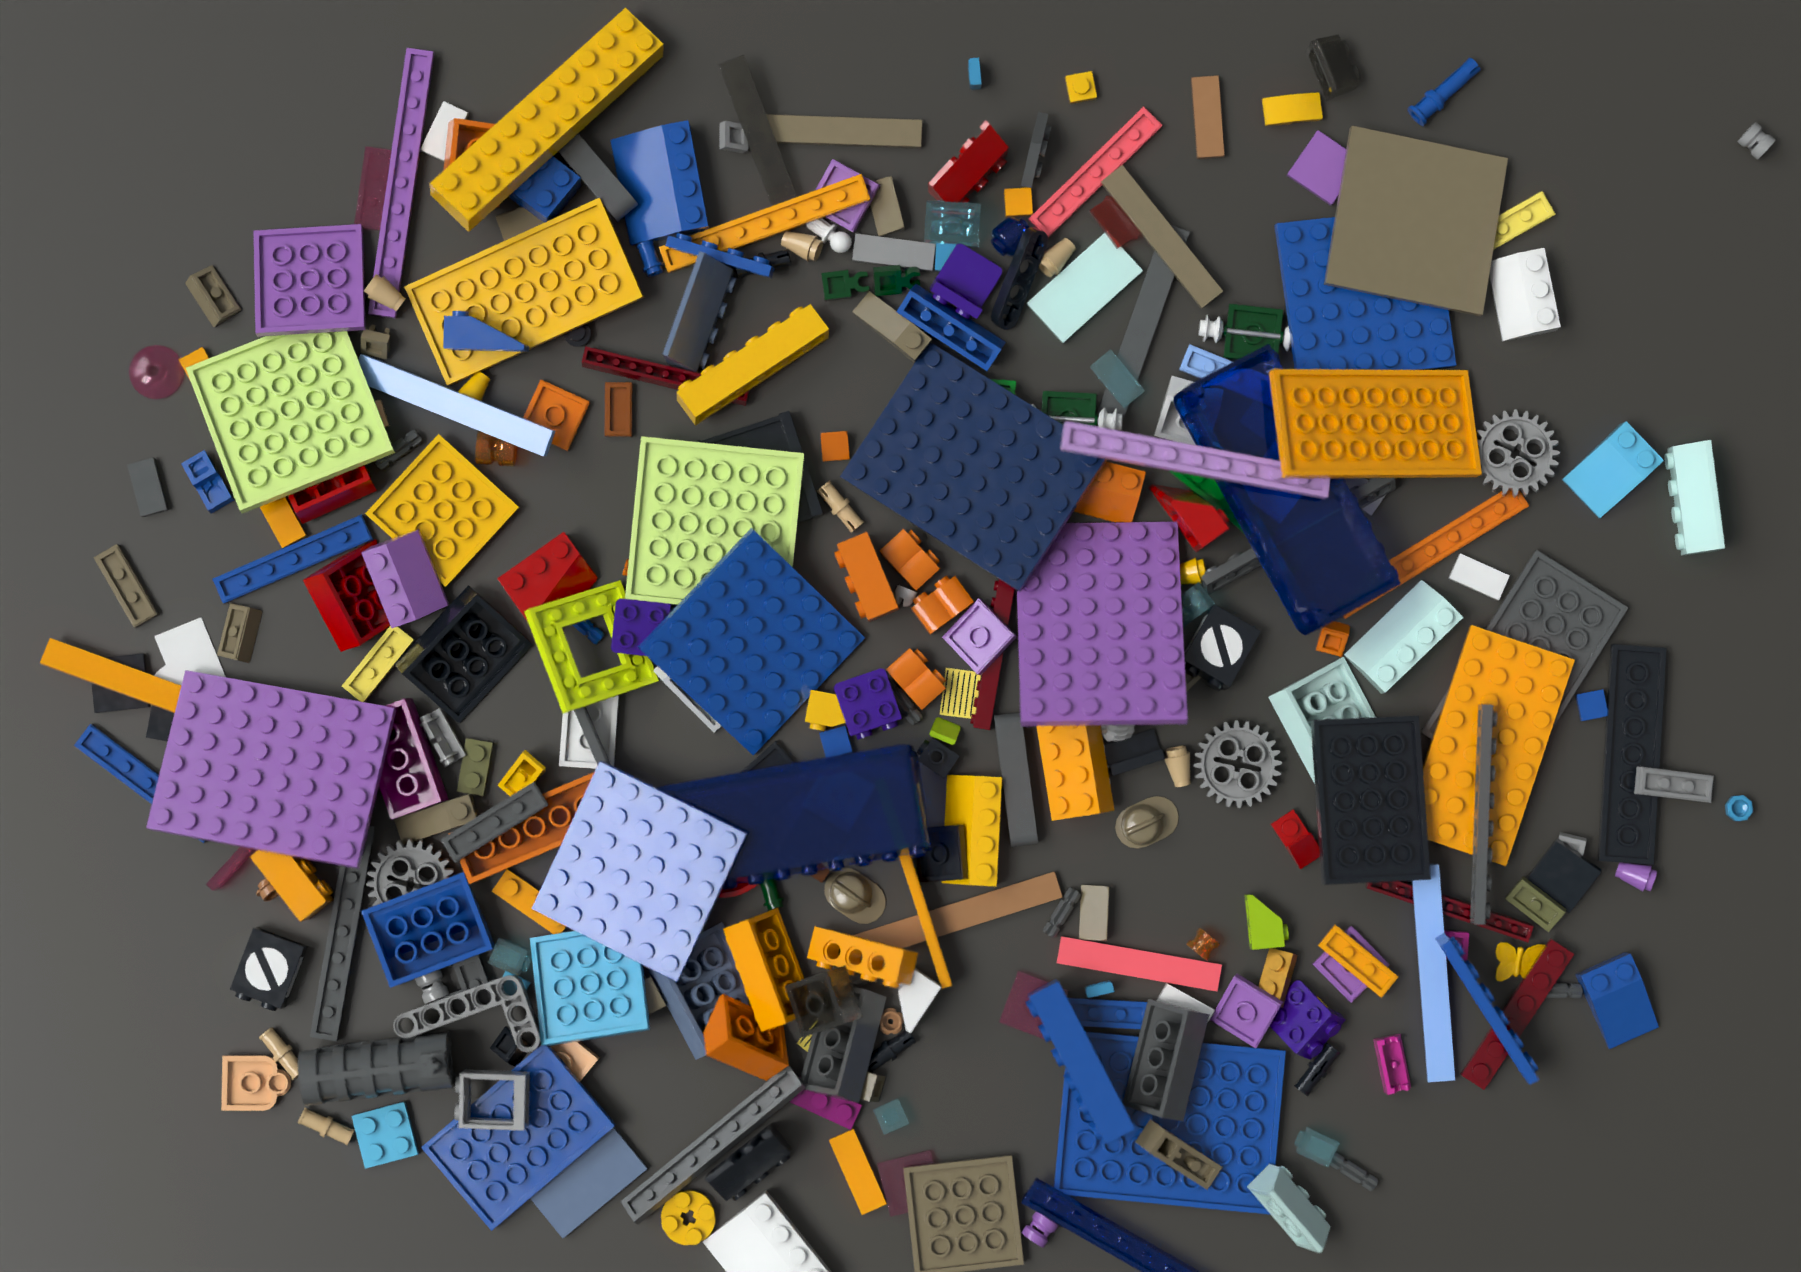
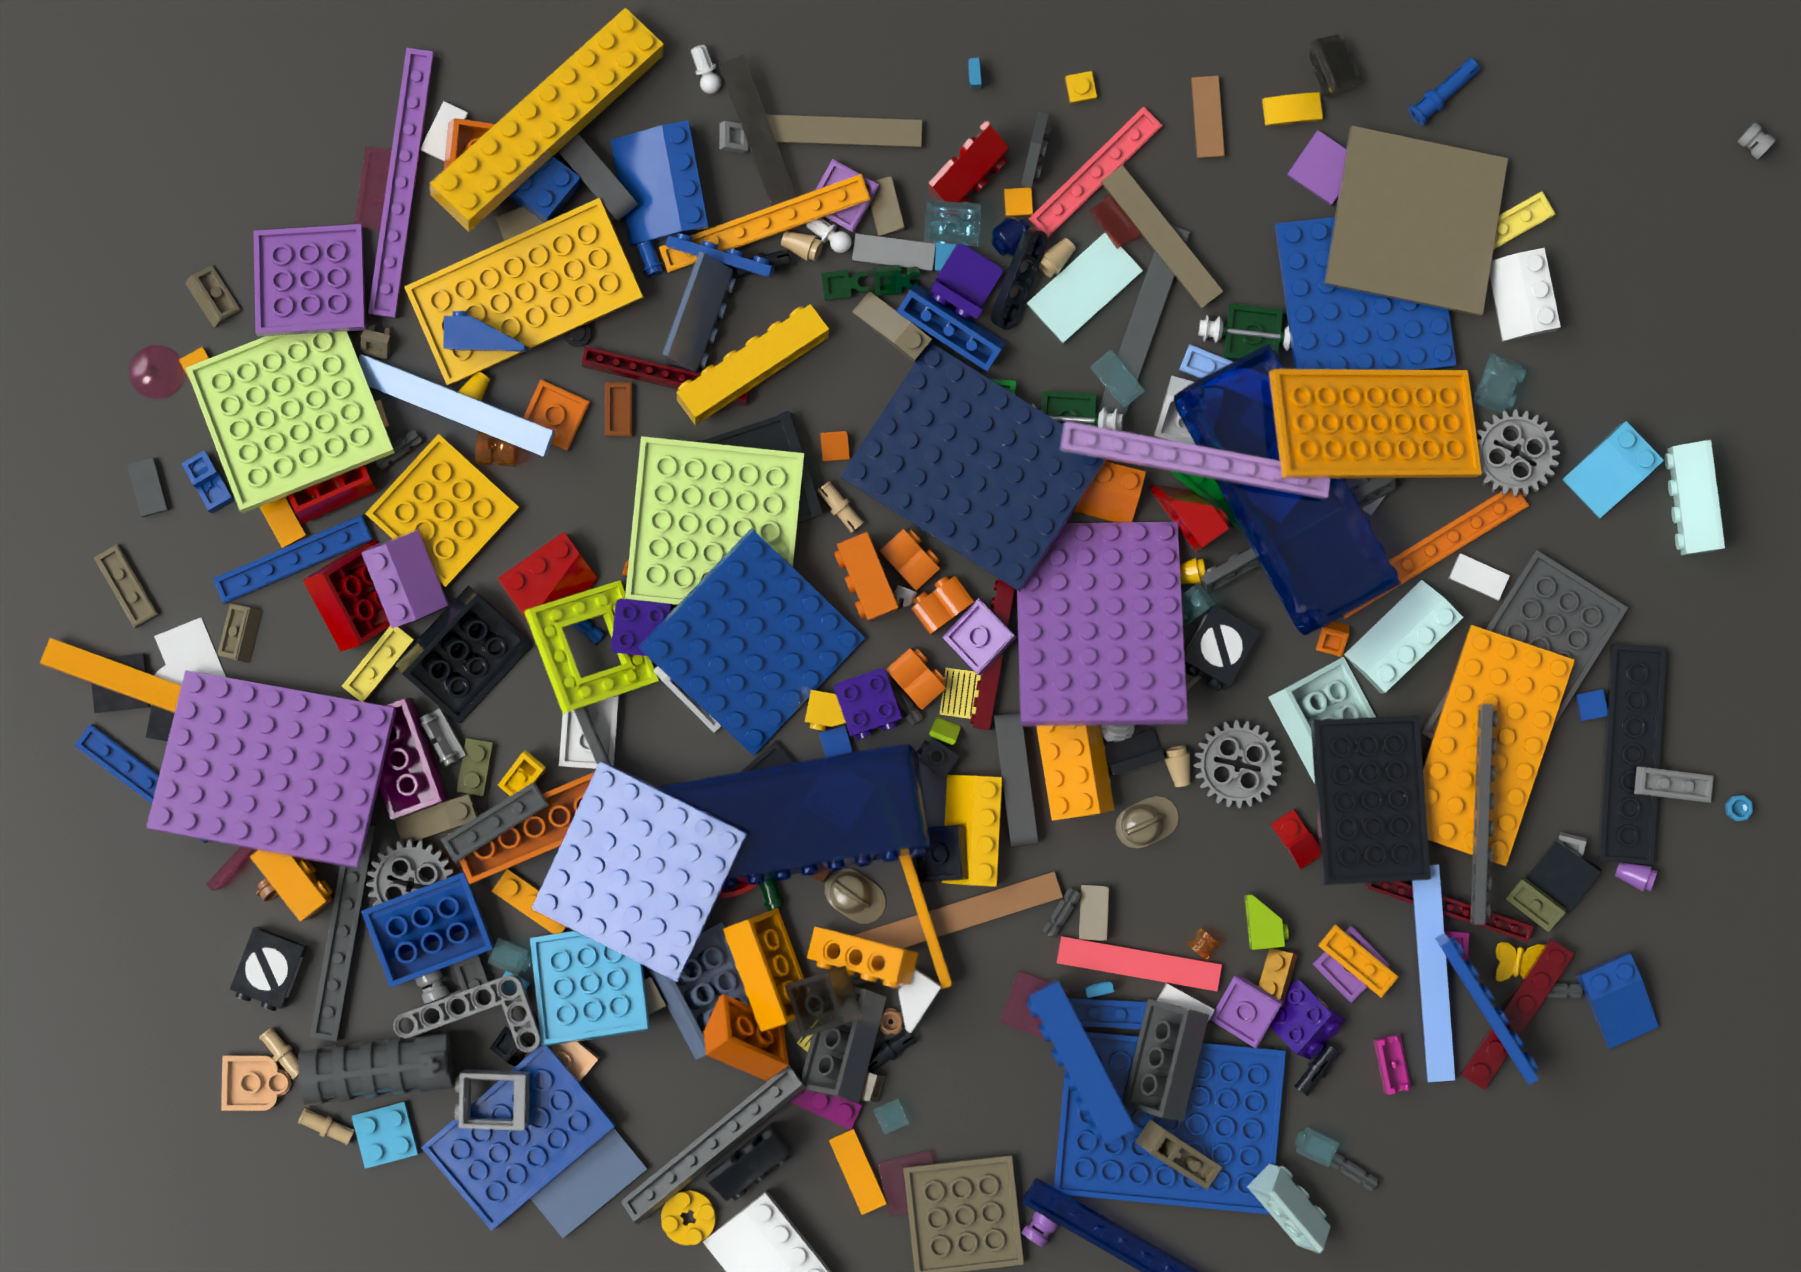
(384, 293): tan cone -> none
(710, 81): none -> white axle
(1498, 383): none -> clear light blue cylinder

